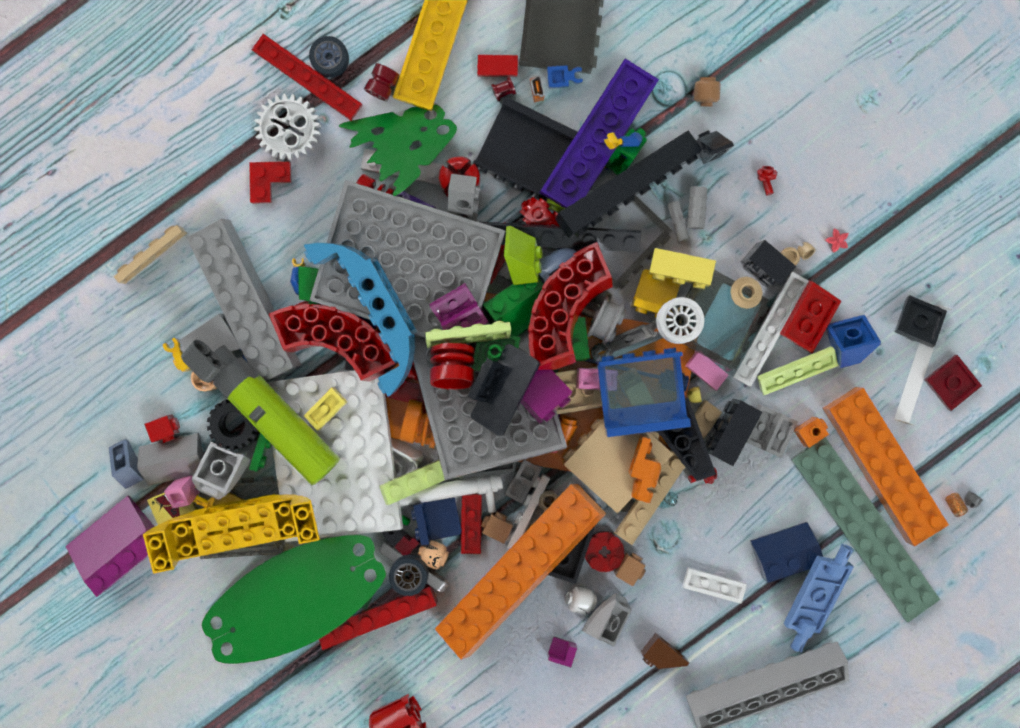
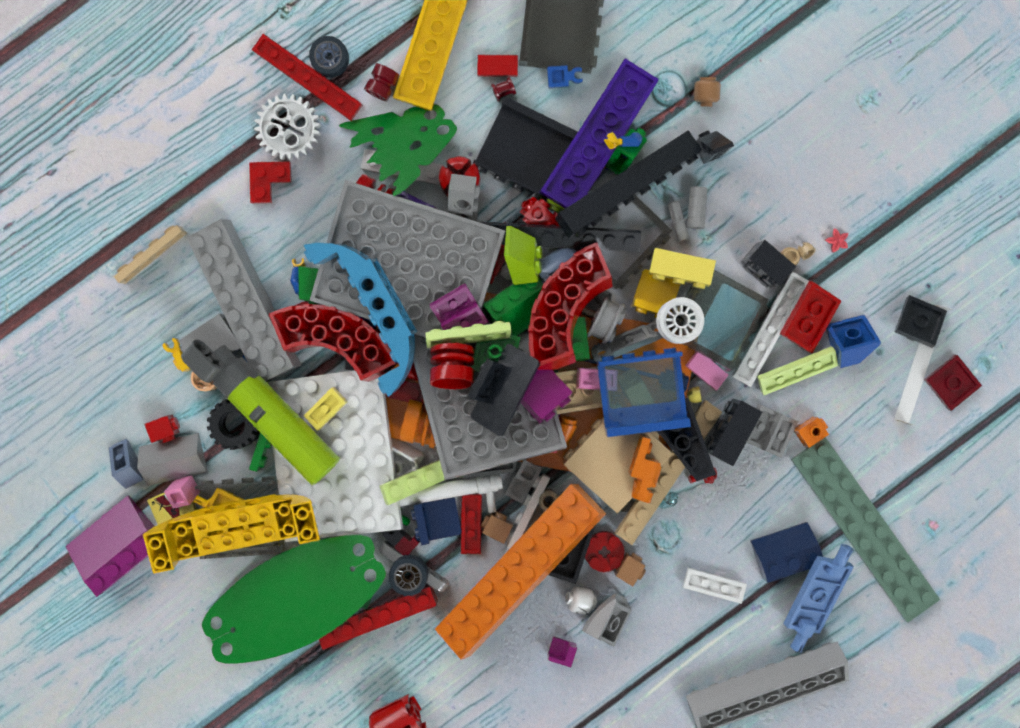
(219, 471): light grey slope -> none
(433, 554): light nougat head -> none
(537, 89): piece -> none
(662, 654): reddish brown slope -> none
(739, 299): tan piece -> none
(765, 175): red plate -> none
(885, 466): orange brick -> none
(957, 504): clear orange piece -> none
(972, 500): dark grey hinge -> none

